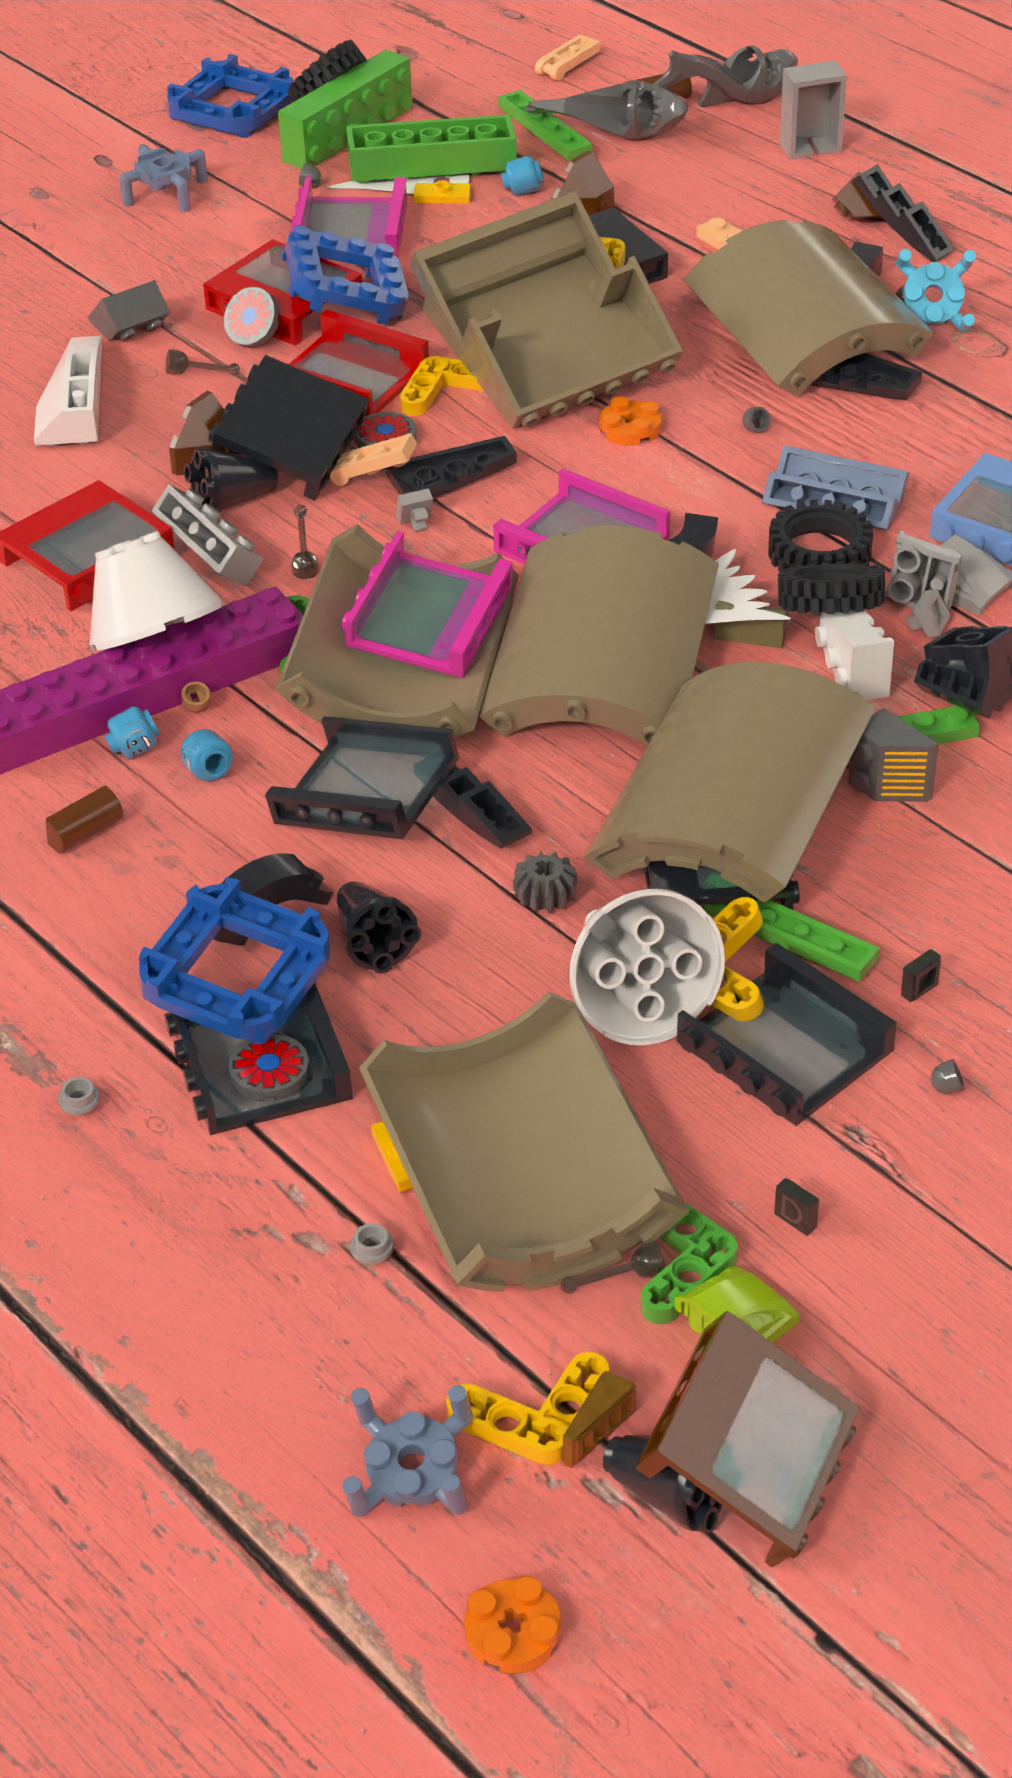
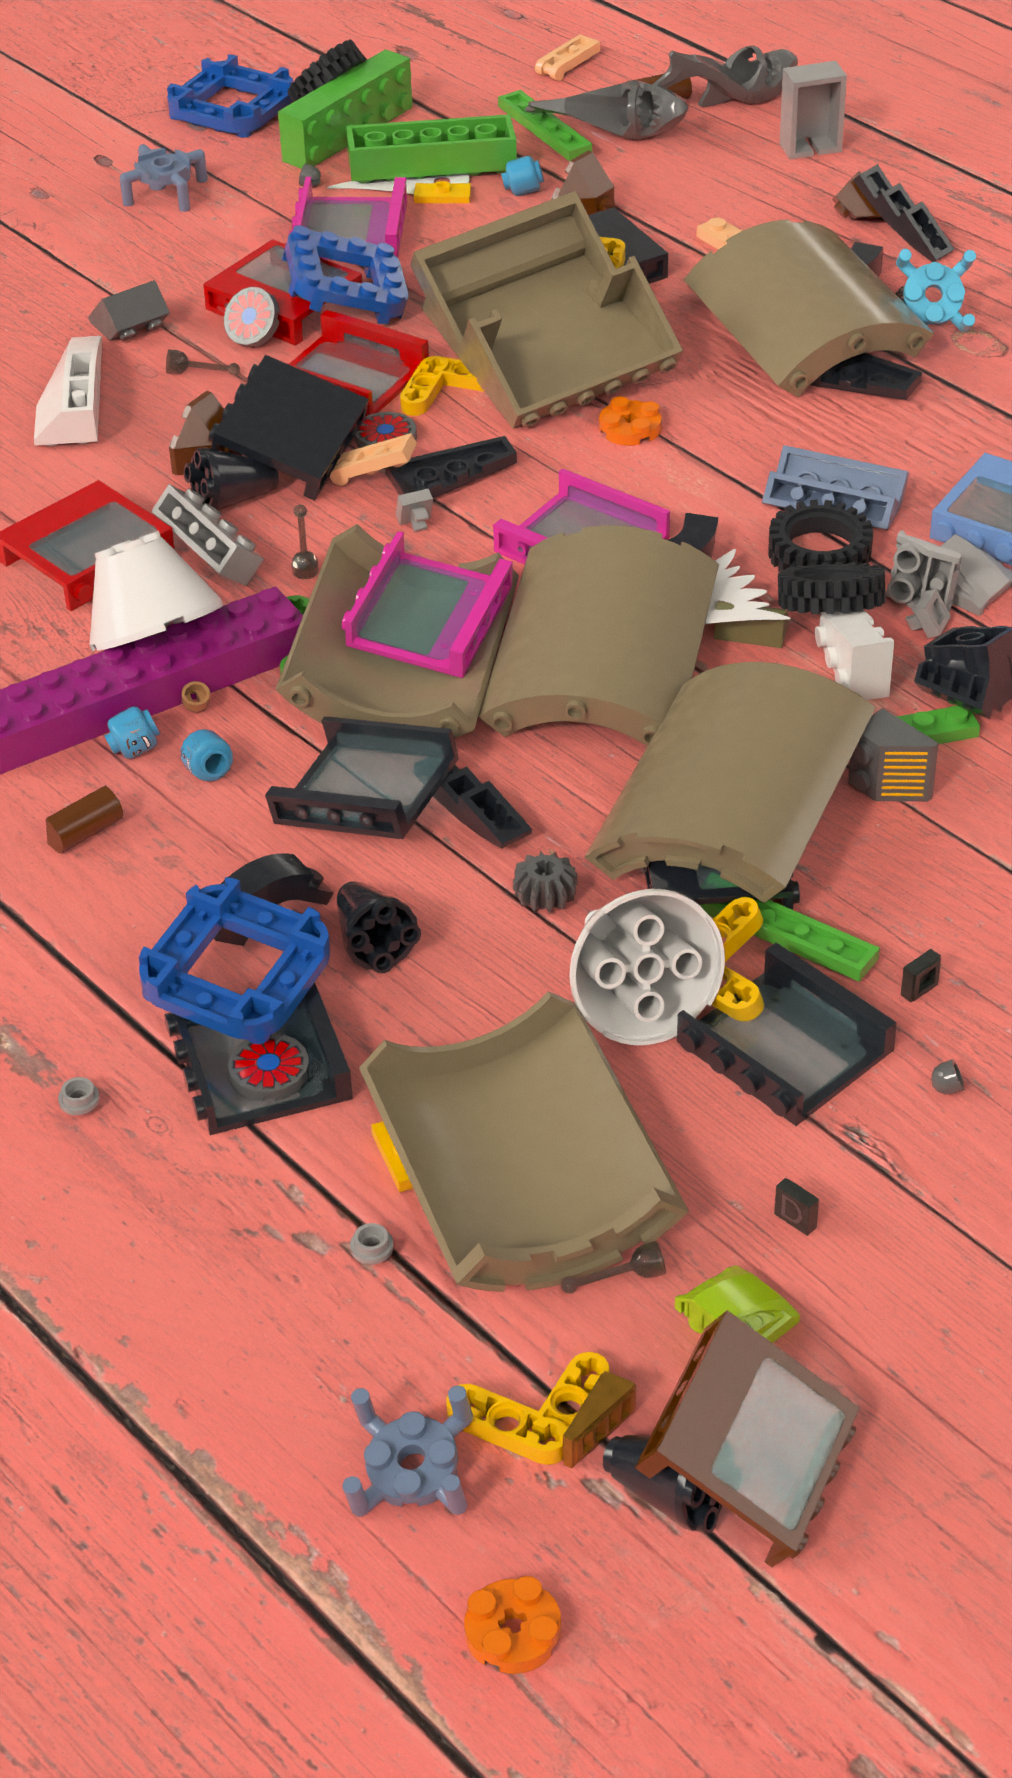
(694, 1257): bright green beam -> none
(756, 416): dark grey hinge -> none

